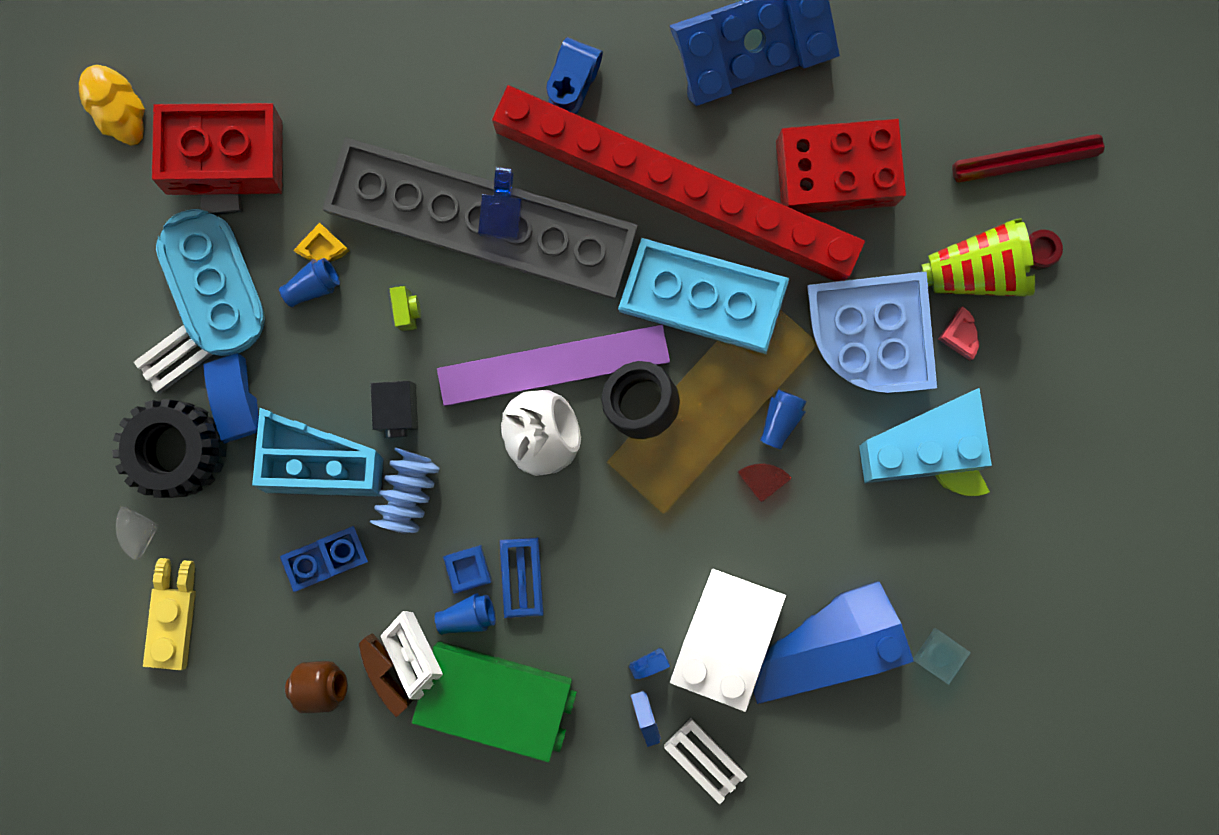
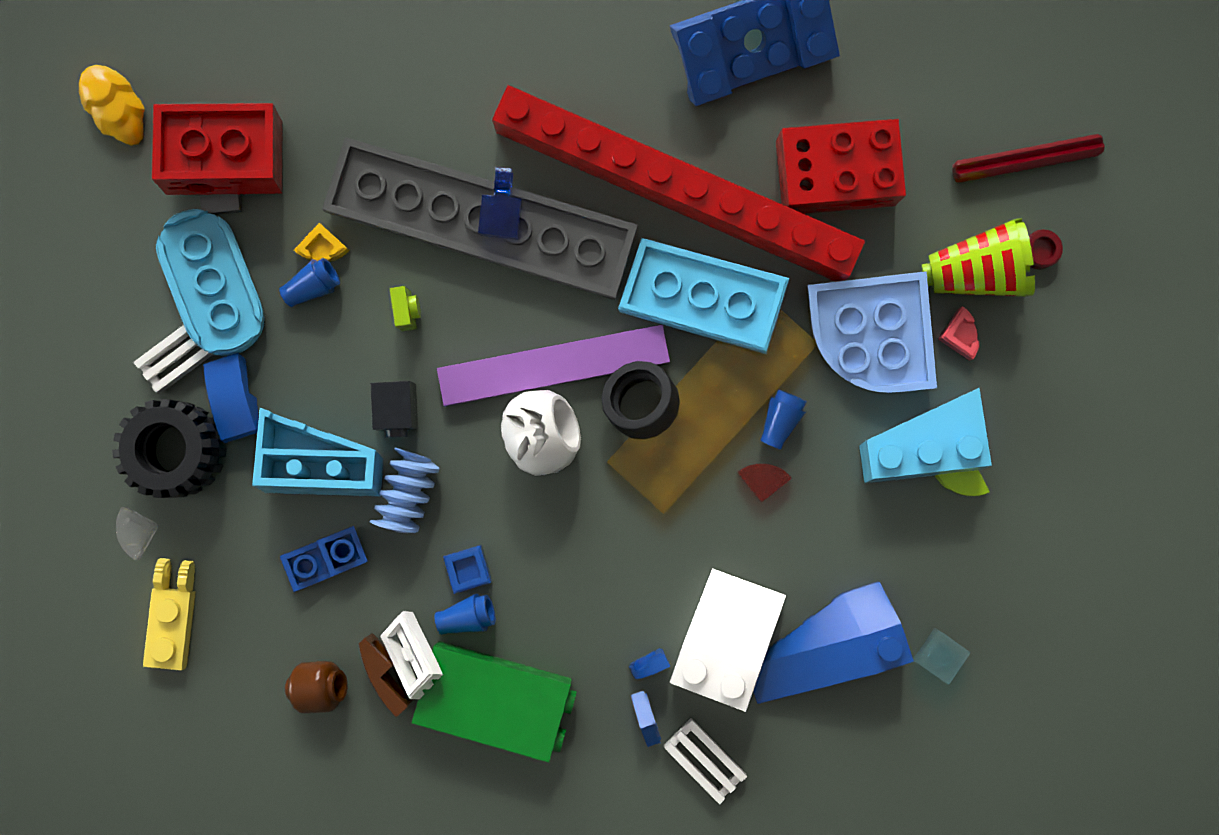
(524, 611): blue tile -> none
(573, 72): blue piece -> none

